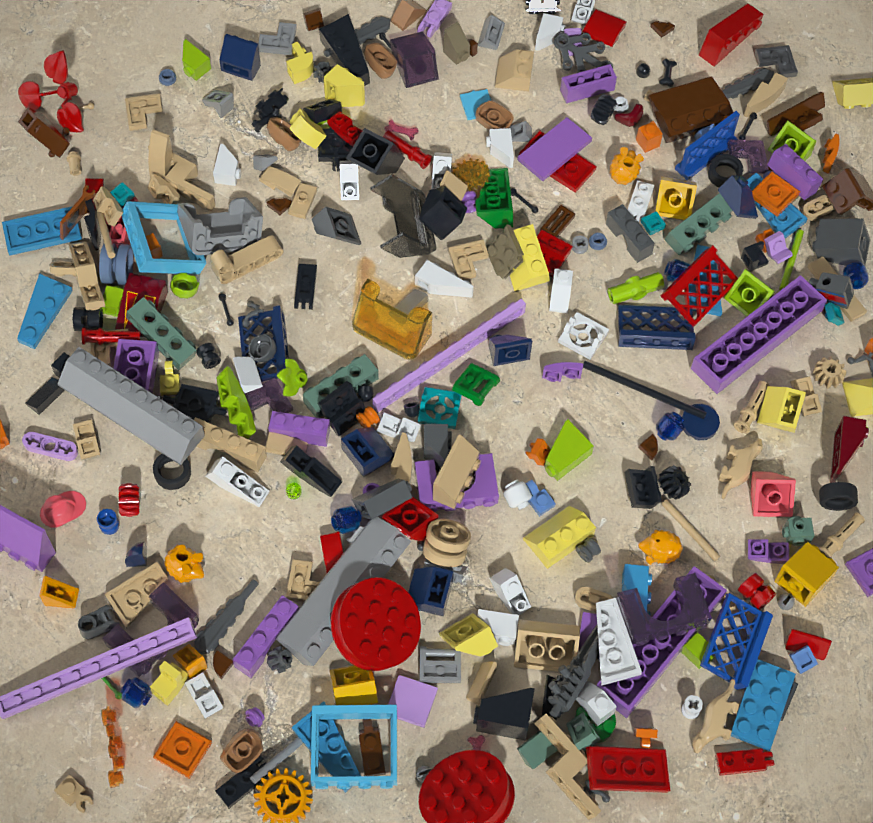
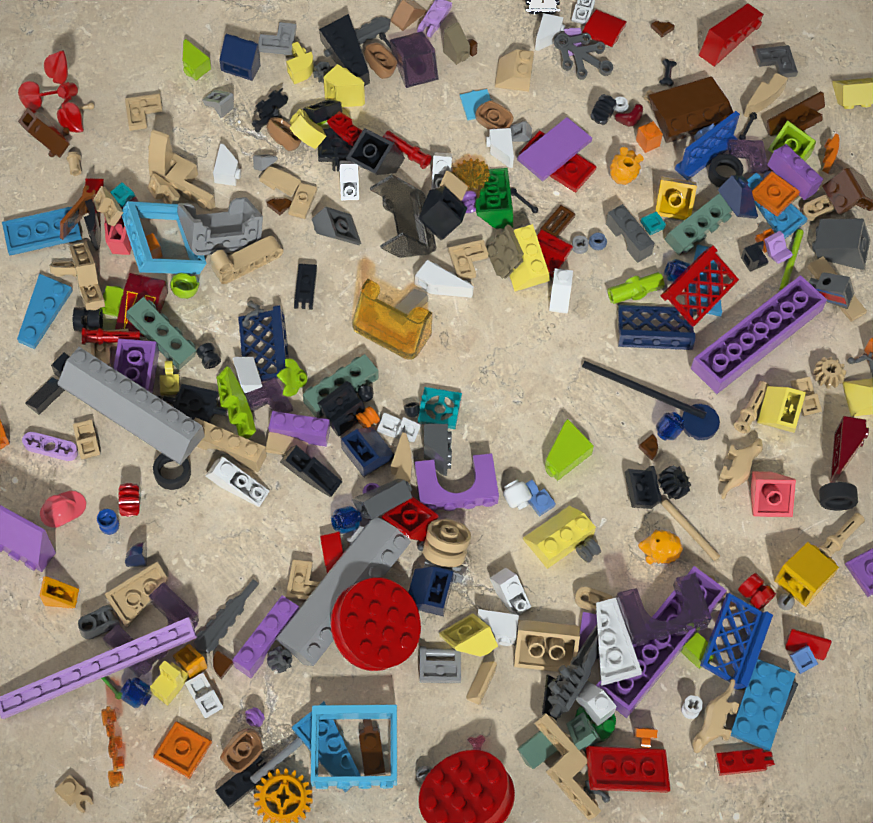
(105, 234): tan bar -> none
(117, 267): sand blue wheel -> none
(167, 73): sand blue plate -> none
(184, 564): light orange animal -> none
(222, 297): black hinge -> none
(262, 348): dark grey hair -> none
(297, 490): clear neon green hinge -> none
(313, 19): reddish brown tile -> none
(353, 686): yellow slope -> none
(410, 132): clear pink piece -> none
(413, 700): lavender tile -> none
(444, 358): lavender plate -> none
(456, 473): tan slope -> none
(471, 379): green plate -> none
(491, 33): light grey slope -> none
(505, 714): black slope -> none
(509, 349): dark blue slope -> none
(539, 451): orange tile -> none
(554, 371): medium lavender slope -> none
(587, 352): white piece -> none
(588, 83): medium lavender brick -> none
(638, 577): dark azure slope -> none
(640, 199): white hinge -> none
(643, 70): black hinge -> none
(748, 293): lime slope -> none
(750, 82): dark grey sword -> none
(767, 552): medium lavender slope -> none
(798, 530): sand green brick -> none
(834, 314): teal plate -> none
(857, 274): clear blue head -> none

